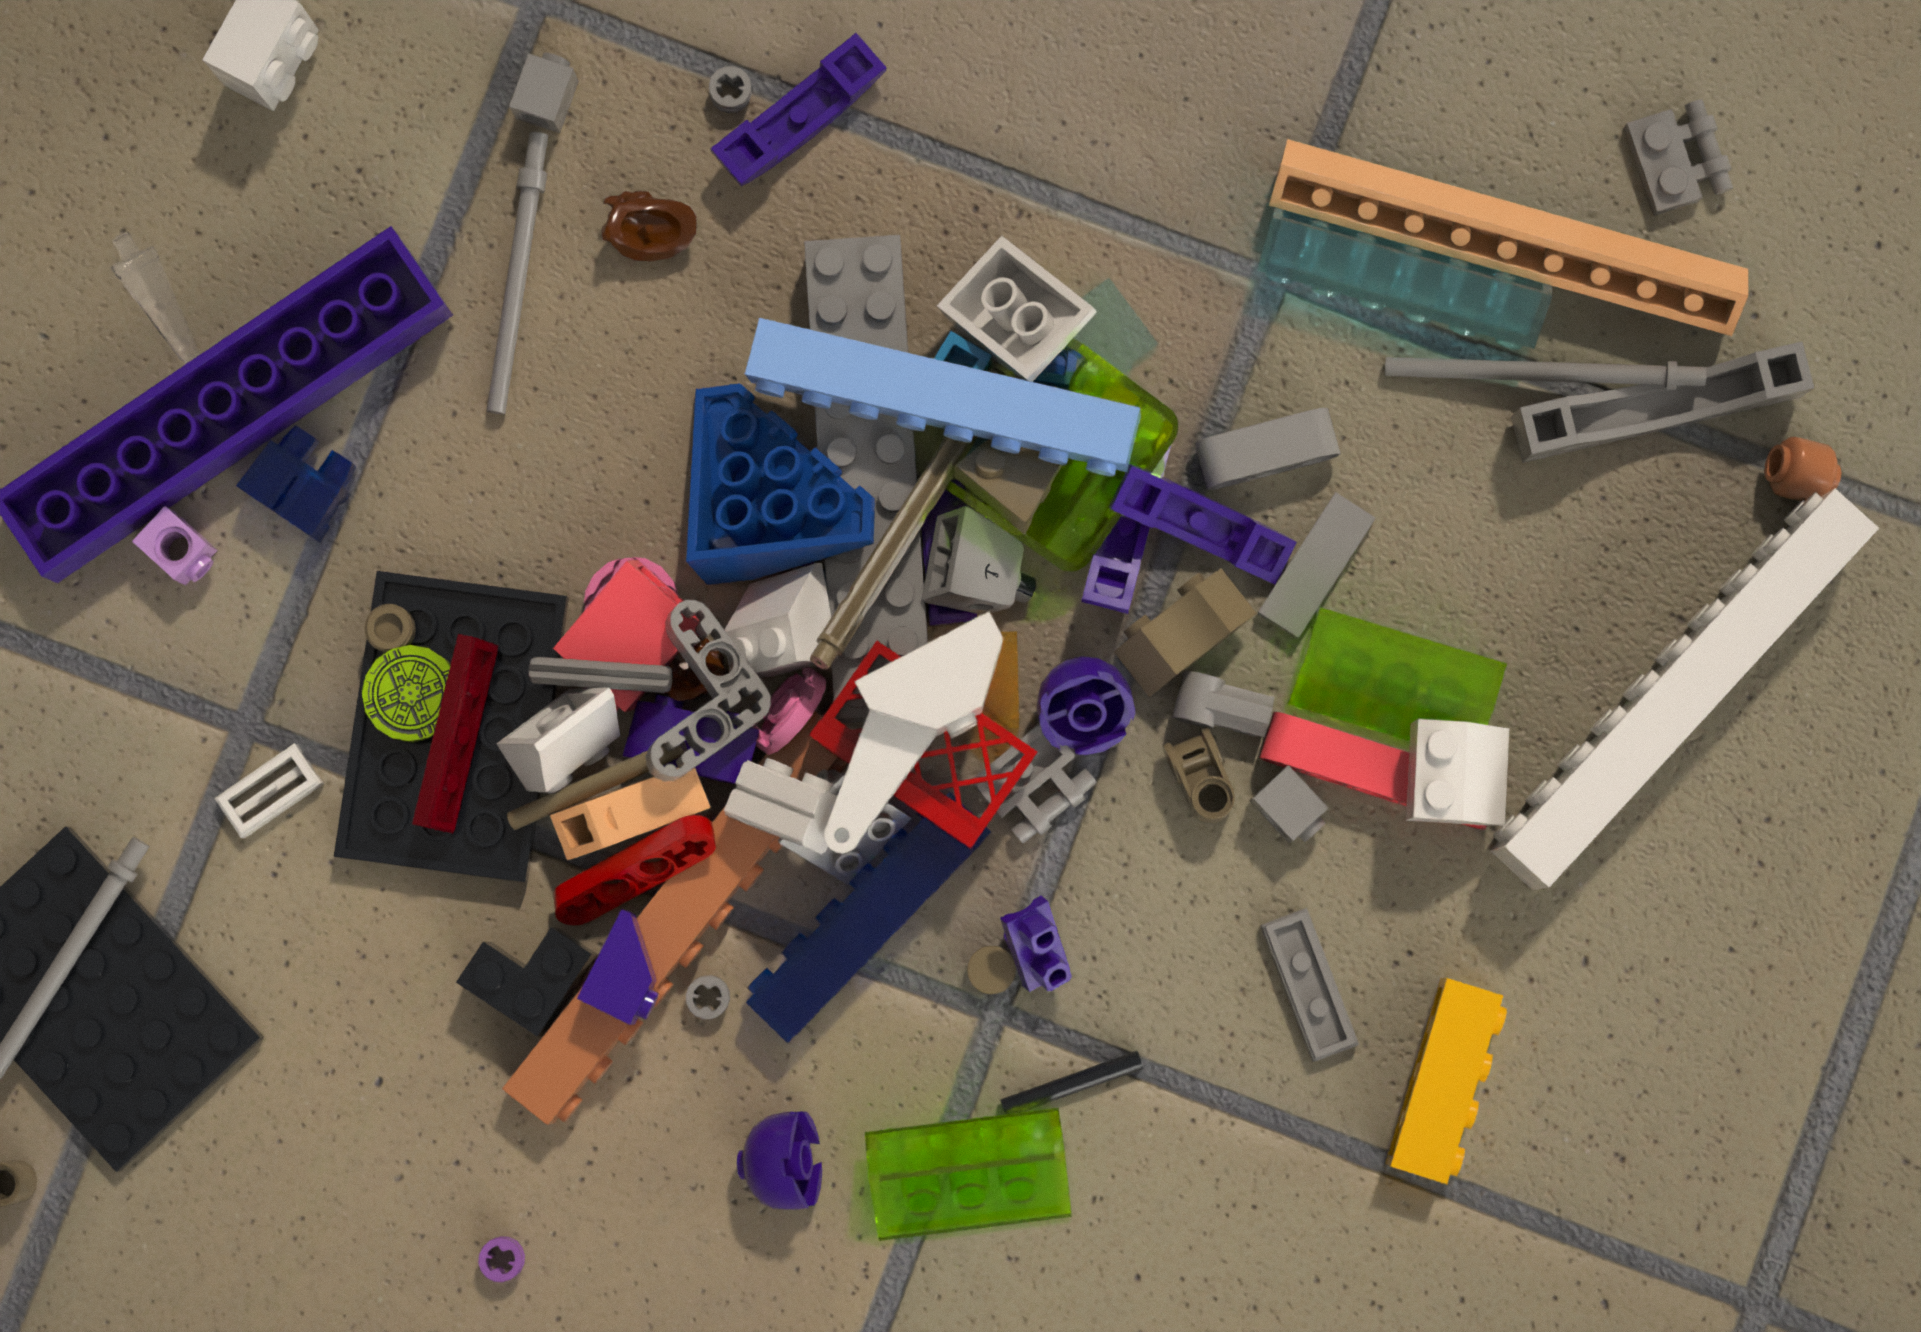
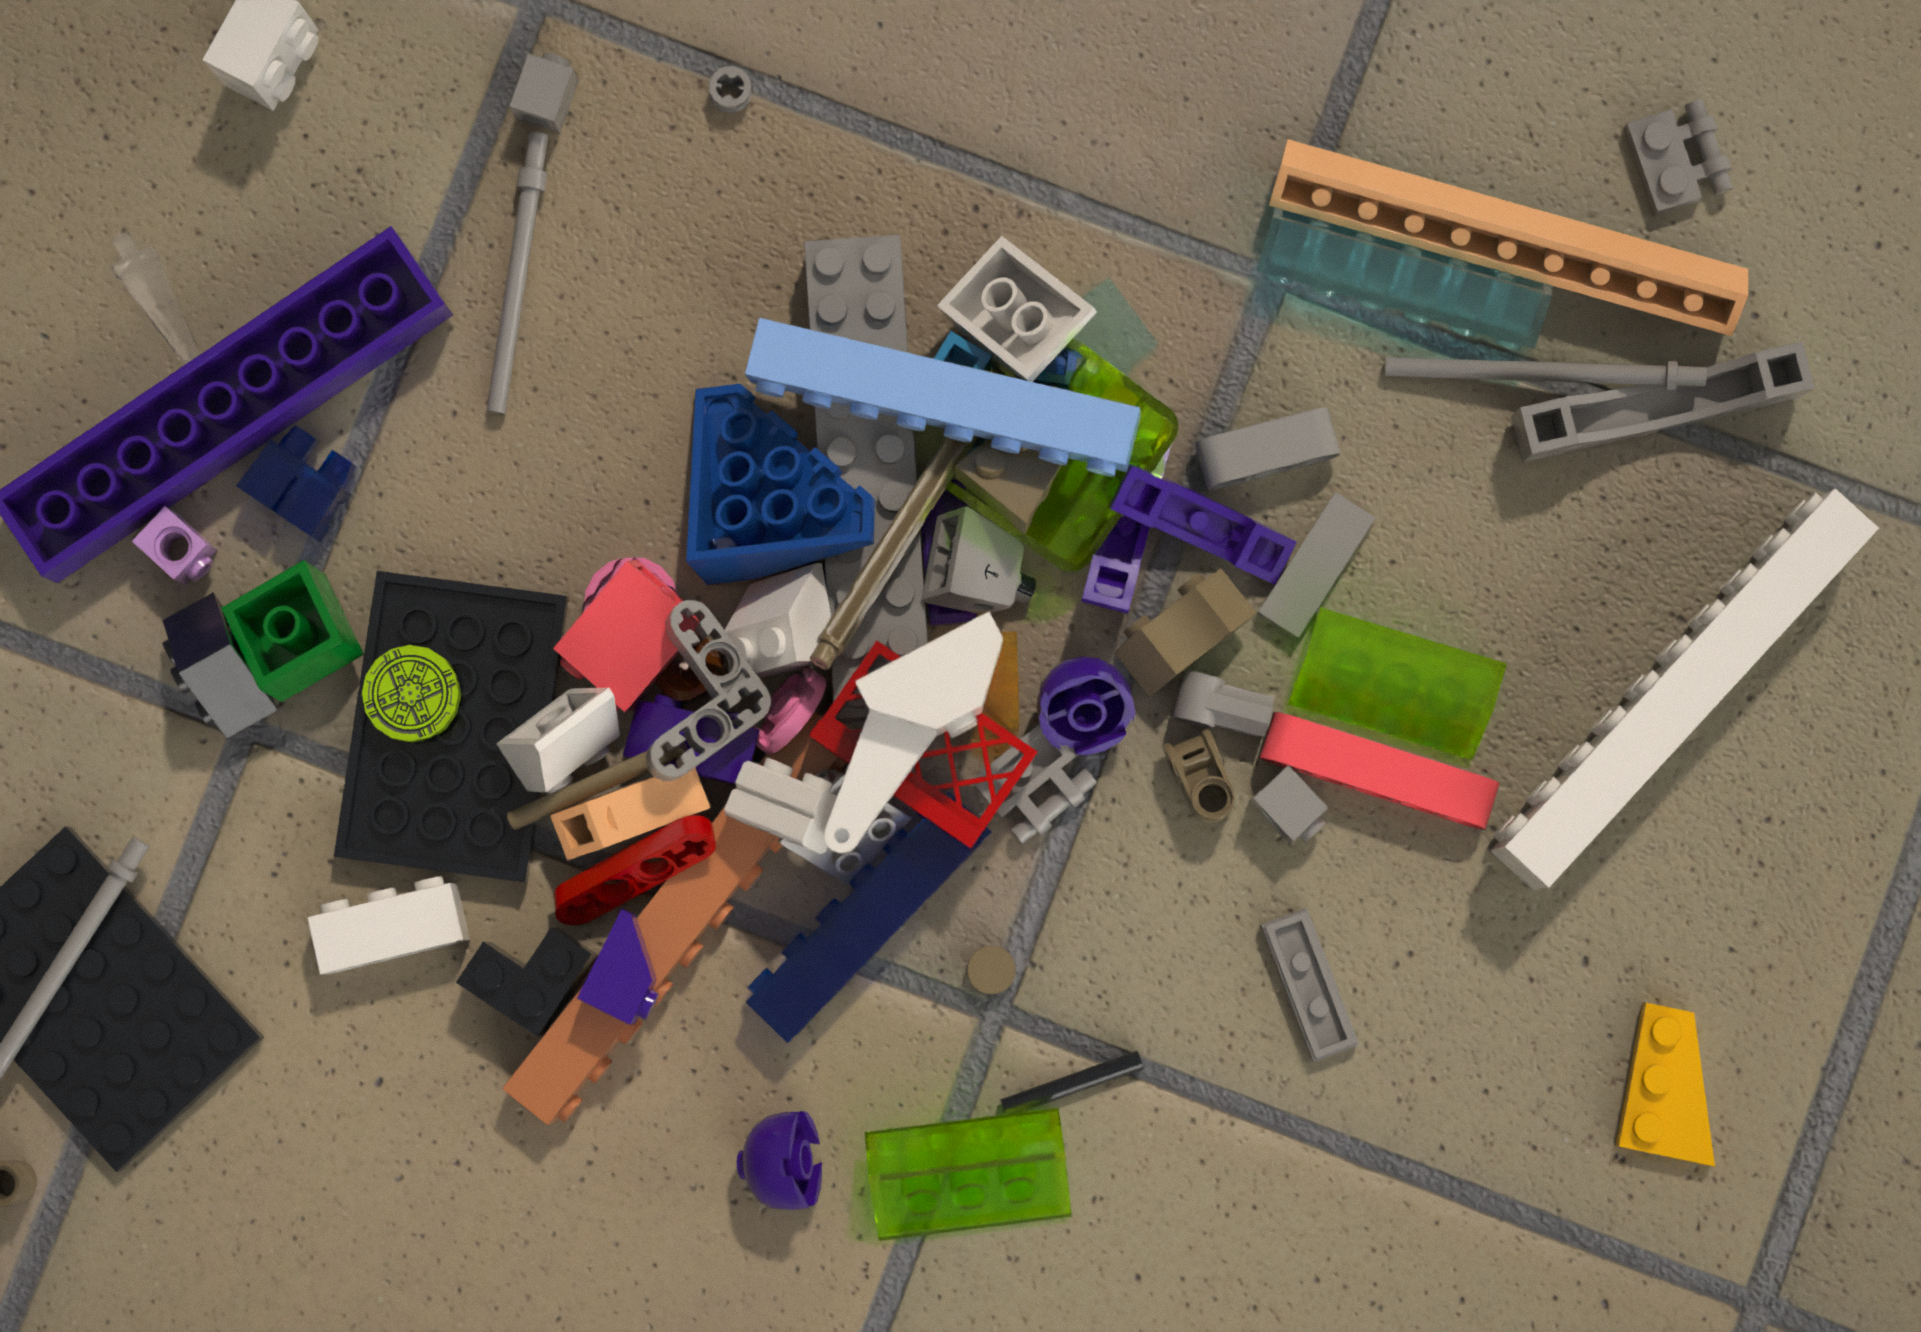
(214, 667): none -> brick
(292, 631): none -> green brick
(303, 768): white tile -> none
(388, 926): none -> white brick
(389, 627): dark tan tile -> none
(455, 734): dark red tile -> none
(504, 1244): medium lavender bush -> none
(600, 674): light grey axle -> none
(648, 226): reddish brown hat -> none
(707, 1012): light grey bush -> none
(801, 112): dark purple slope -> none
(1036, 946): dark purple hips -> none
(1445, 1081): yellow brick -> none
(1457, 772): white slope -> none
(1665, 1089): none -> yellow wing
(1802, 468): nougat head -> none

